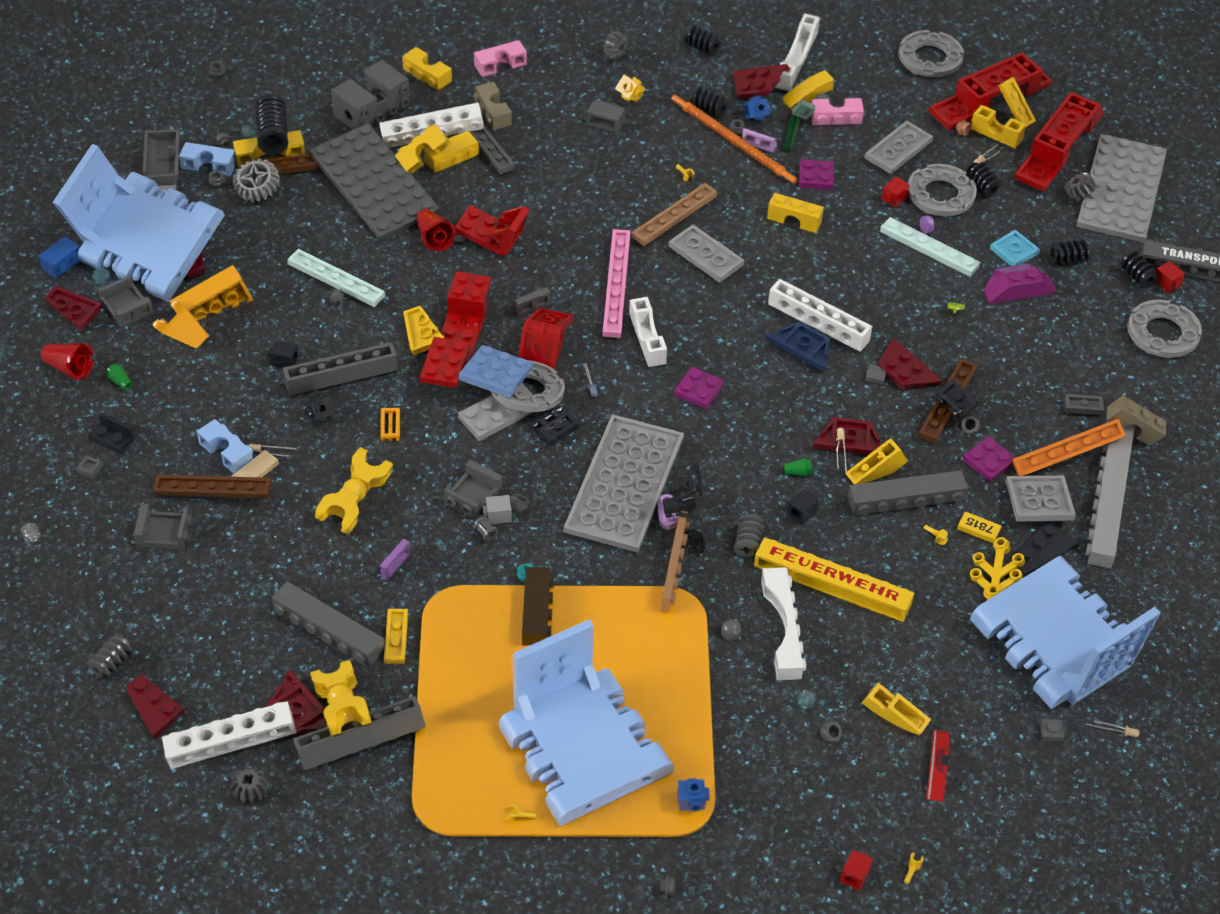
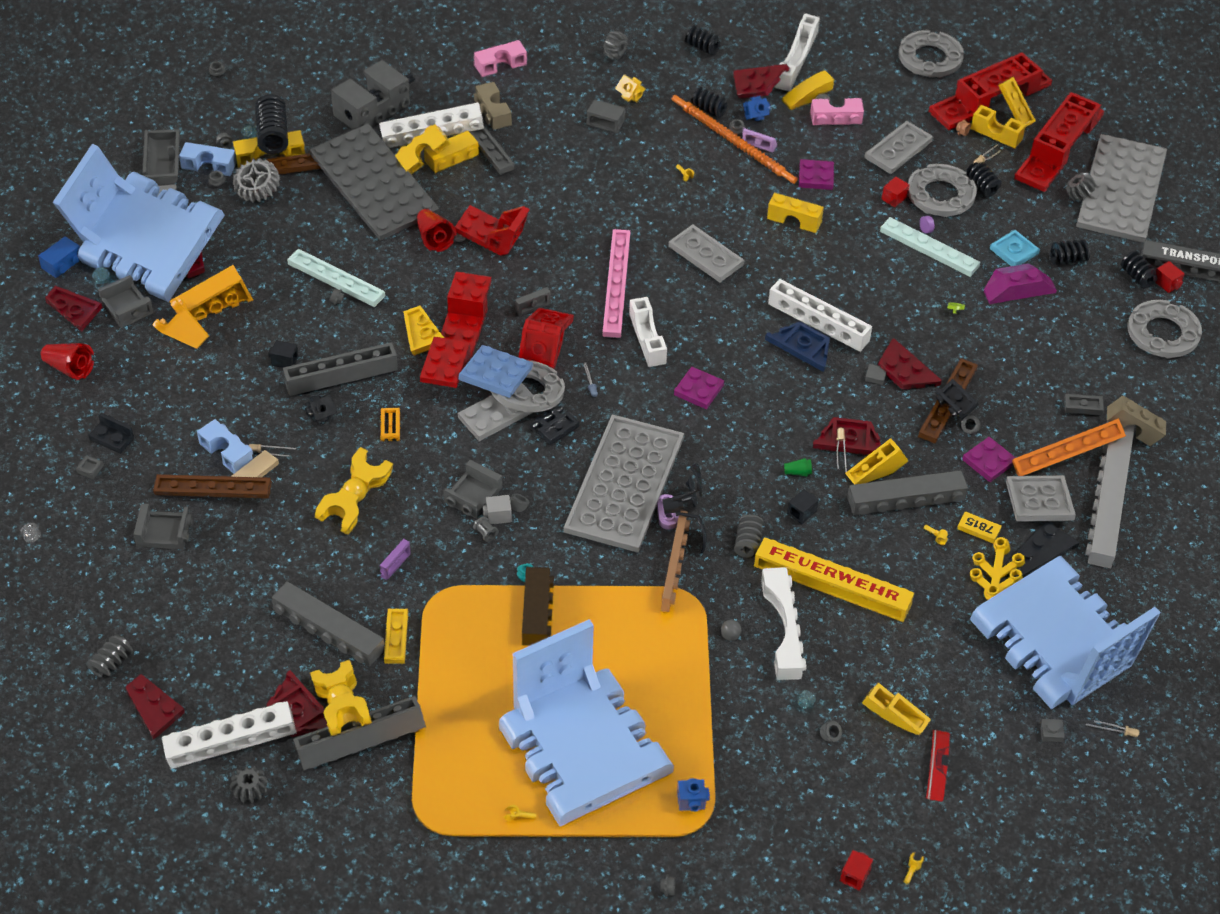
(118, 375): green cone -> none
(434, 75): yellow arch -> none
(674, 214): medium nougat plate -> none
(791, 133): dark green axle -> none
(803, 109): sand green tile -> none

